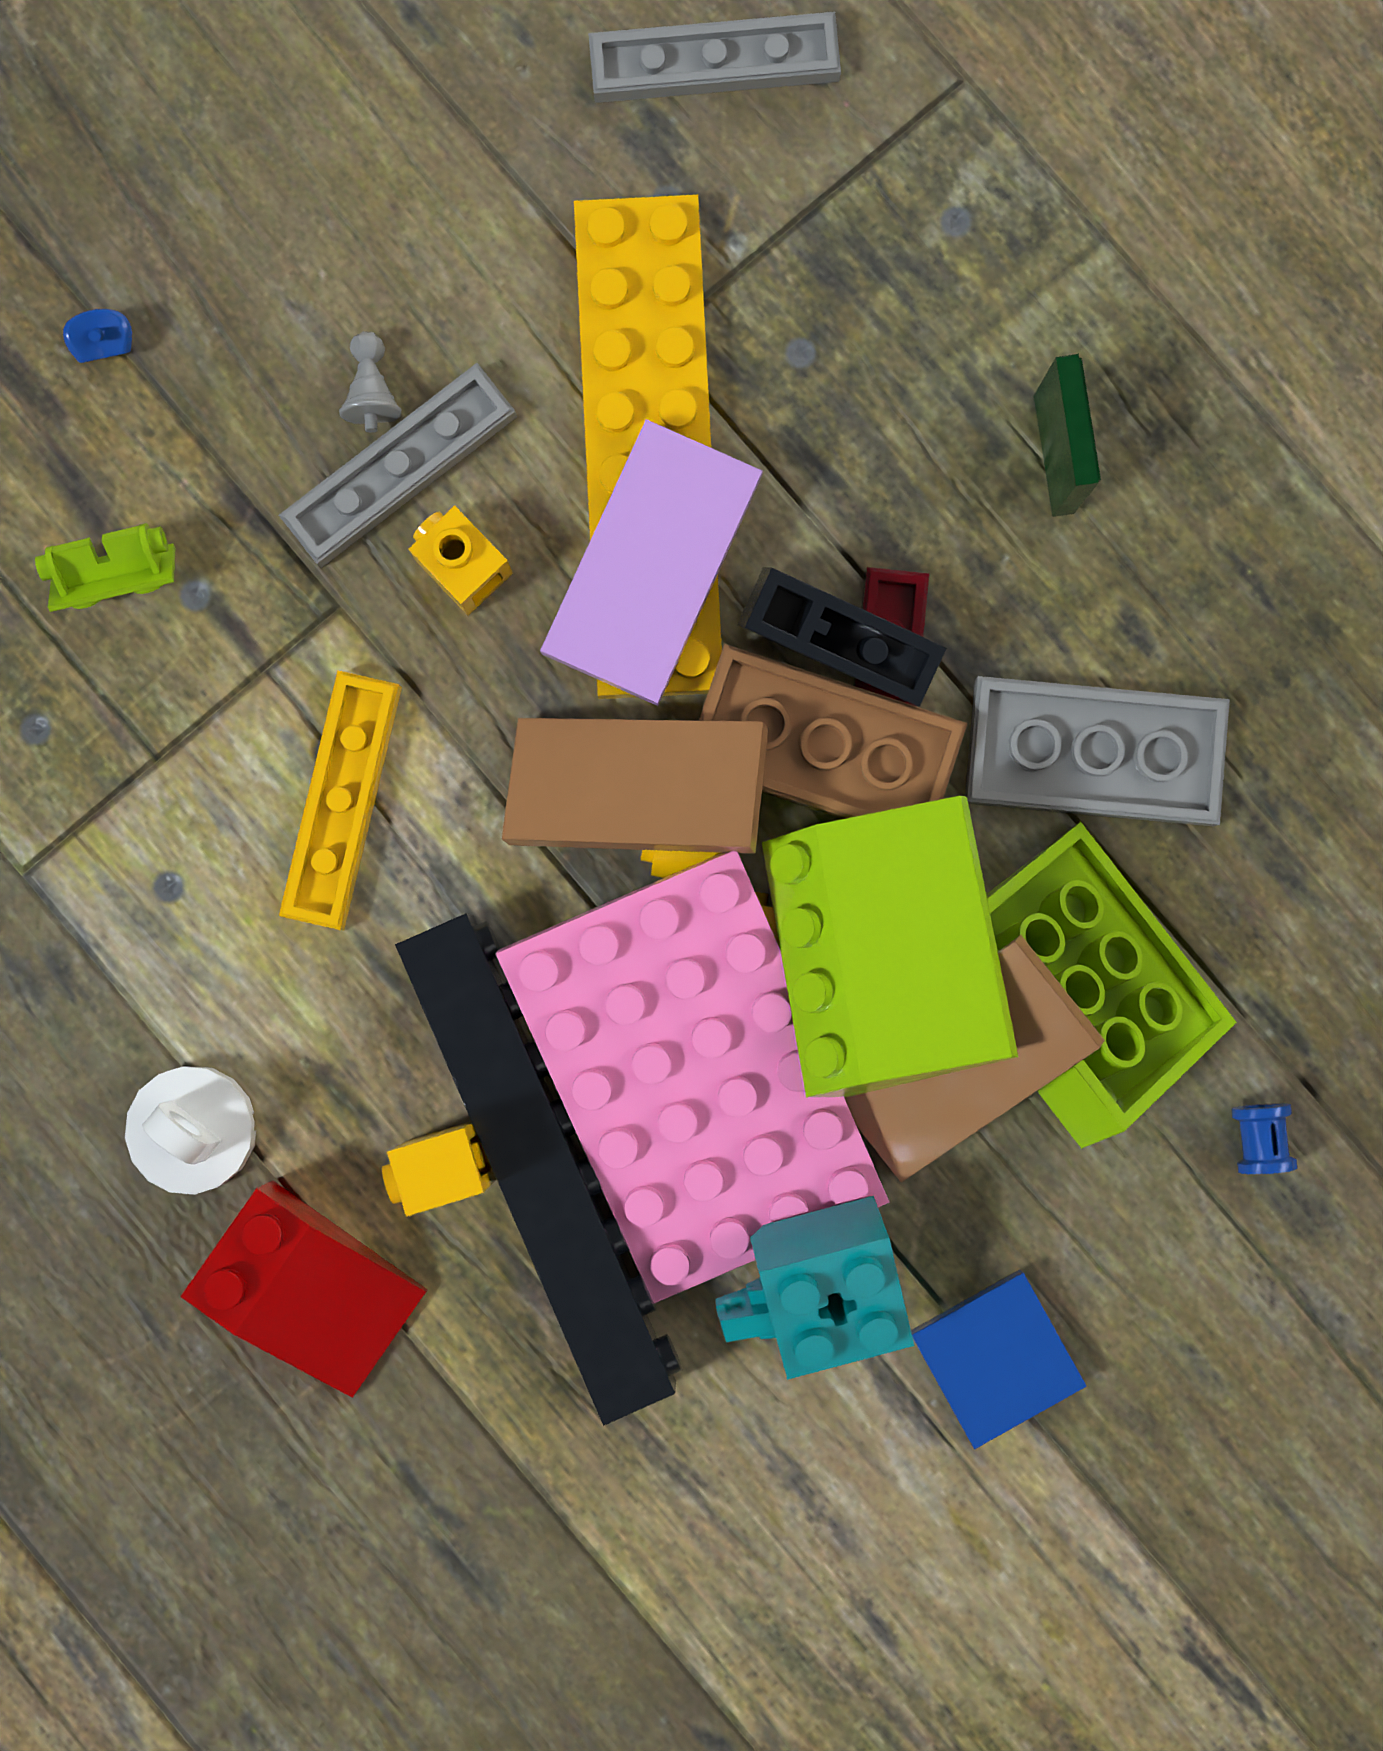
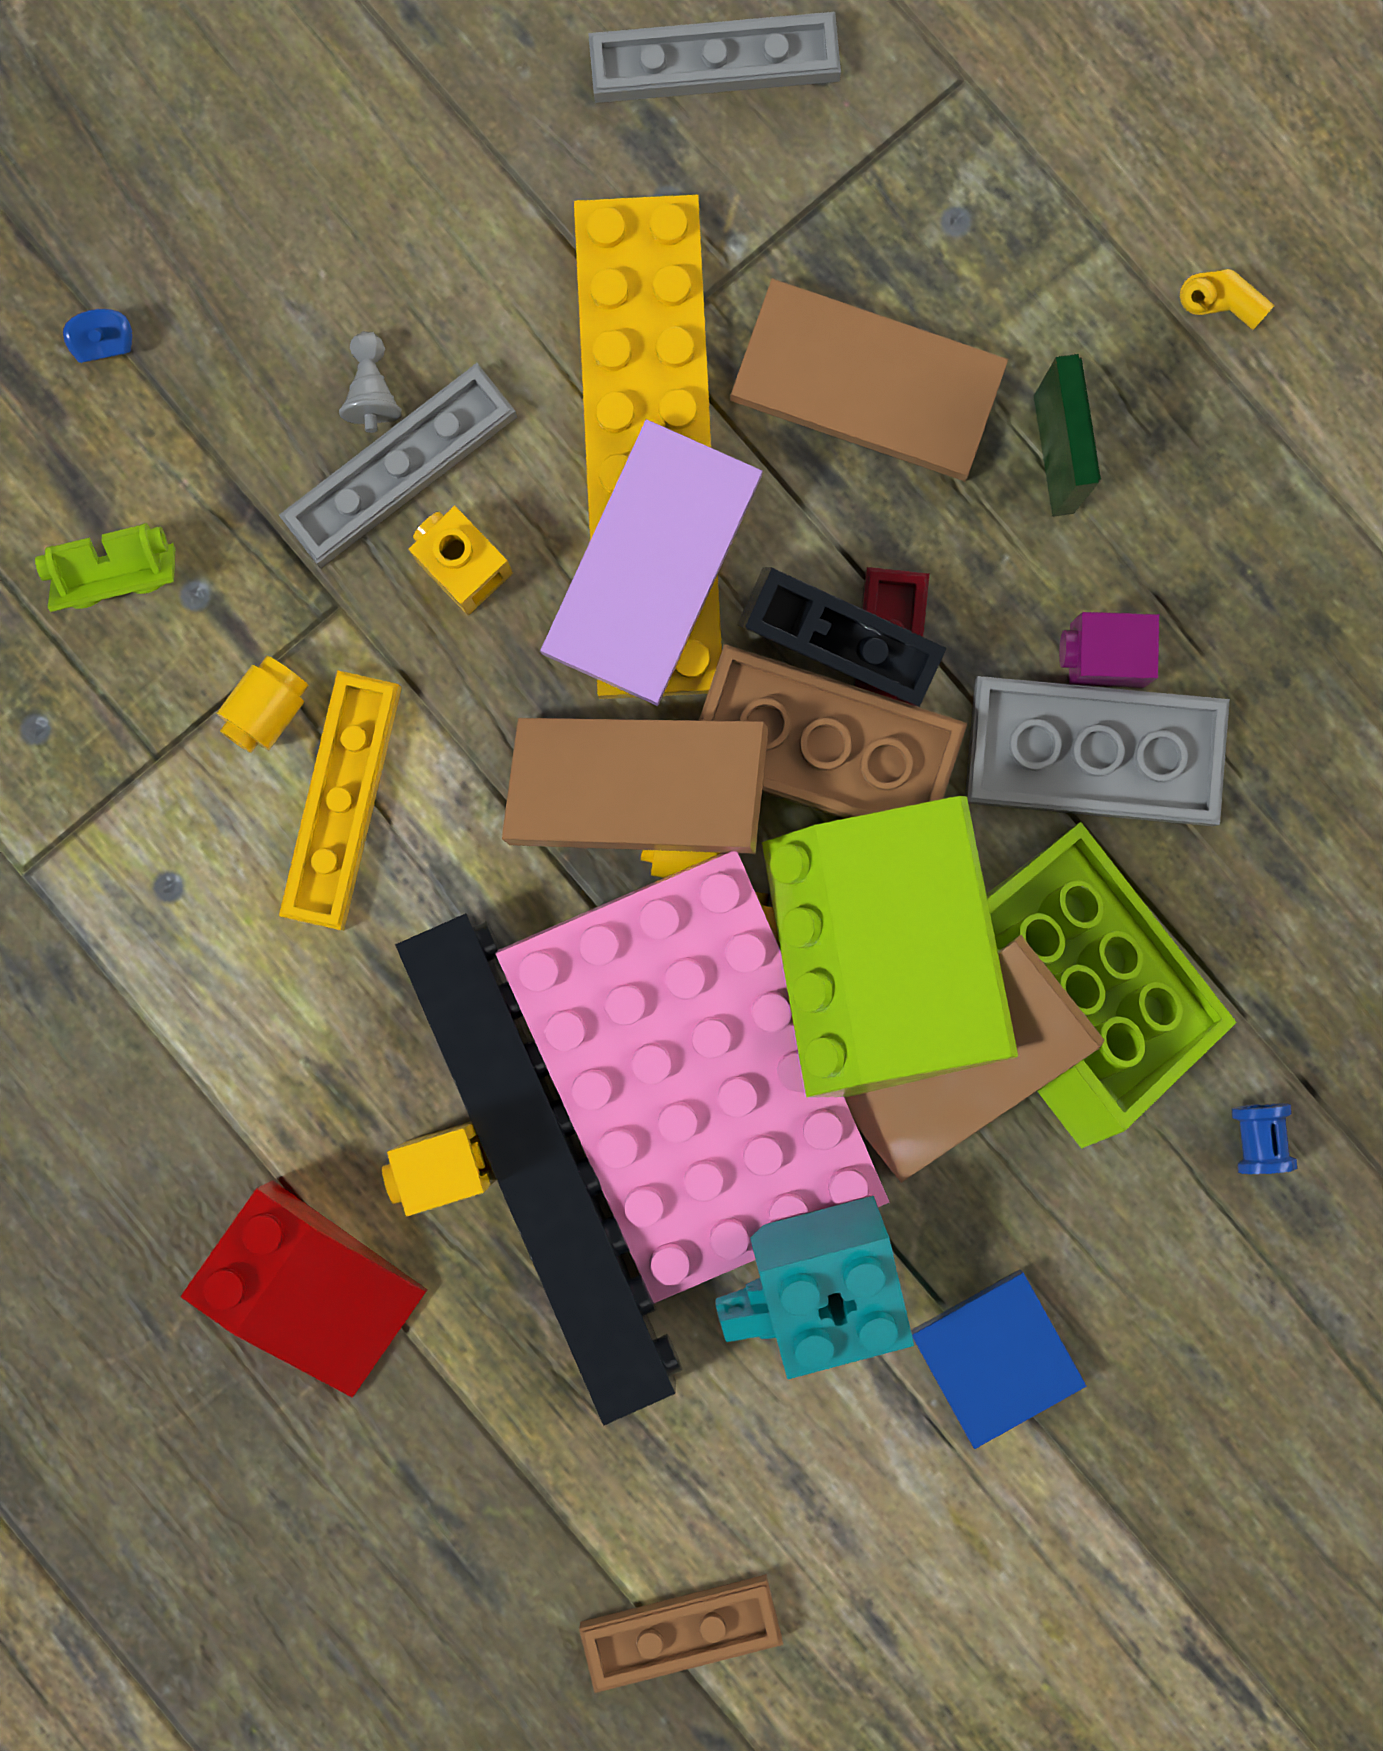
(190, 1129): white tile -> none
(262, 705): none -> yellow brick
(680, 1633): none -> medium nougat tile
(868, 379): none -> medium nougat tile
(1111, 649): none -> magenta brick
(1223, 292): none -> yellow arm

